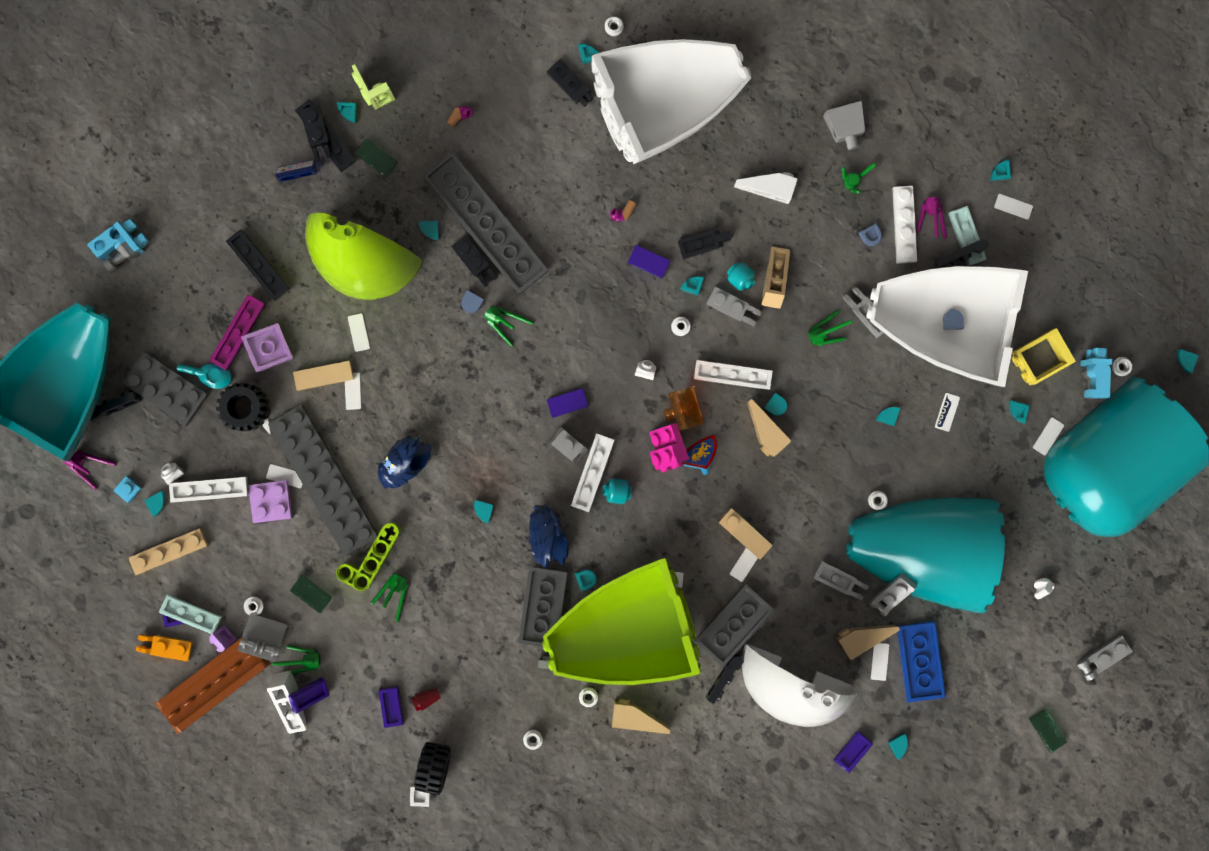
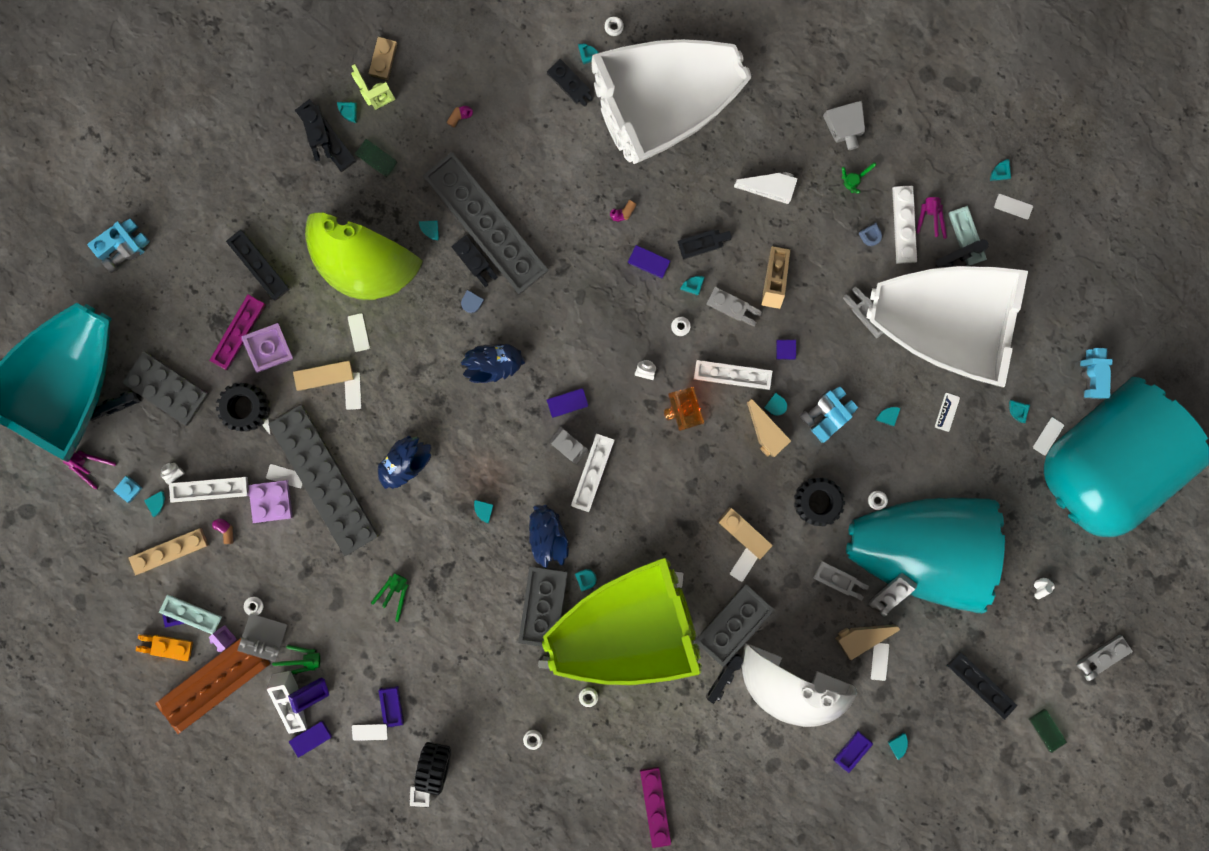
(209, 374): teal piece -> none
(225, 528): none -> arm
(296, 171): clear blue slope -> none
(310, 739): none -> dark purple tile
(311, 594): clear green tile -> none
(369, 732): none -> white sticker
(373, 554): lime beam -> none
(383, 58): none -> tan plate
(425, 699): dark red cone -> none
(492, 362): none -> dark blue head
(495, 315): green plant -> none
(617, 491): teal head -> none
(632, 717): tan slope -> none
(655, 807): none -> magenta plate
(668, 447): dark pink plate -> none
(702, 454): shield -> none
(741, 276): teal head -> none
(785, 349): none -> dark purple tile
(818, 335): green plant -> none
(835, 414): none -> medium azure hips
(835, 501): none -> black tyre
(921, 661): blue tile -> none
(953, 320): sand blue tile -> none
(982, 685): none -> black plate
(1058, 346): light yellow window -> none
(1126, 363): white plate -> none
(1187, 360): teal tile -> none

